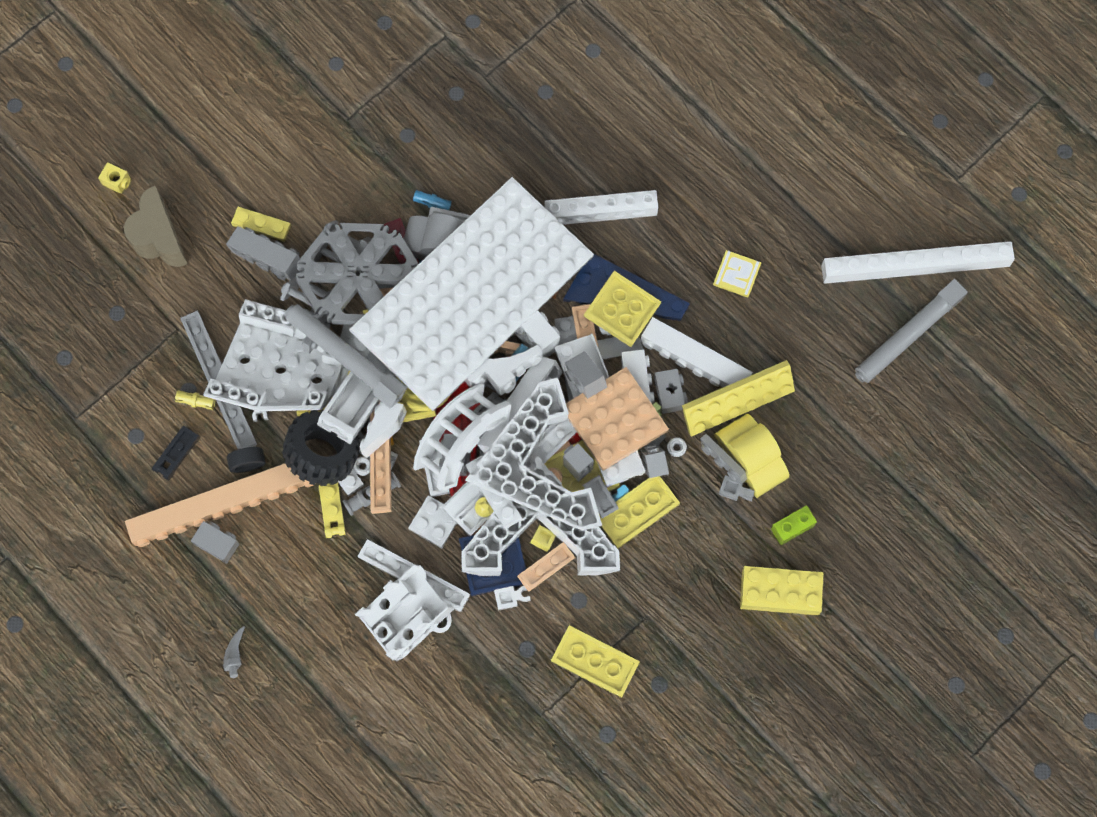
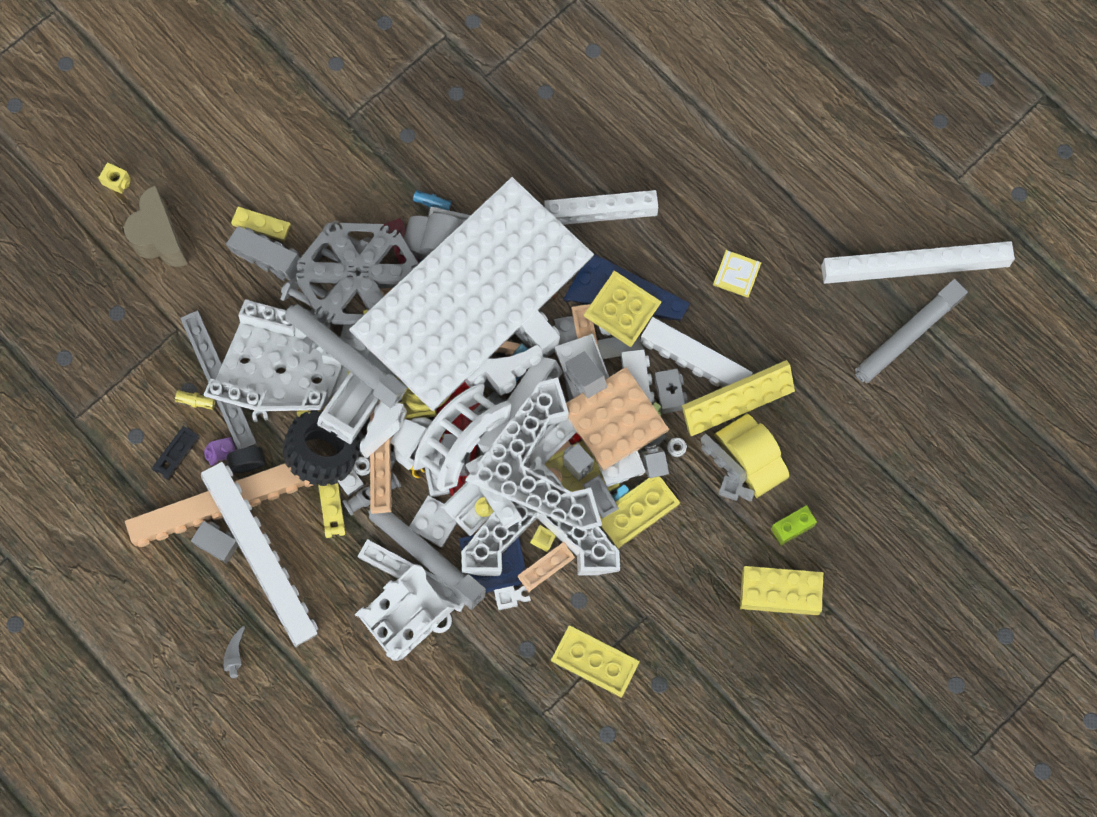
(218, 450): none -> medium lavender bracket
(258, 554): none -> white brick
(407, 441): none -> white torso
(464, 586): none -> light grey brick

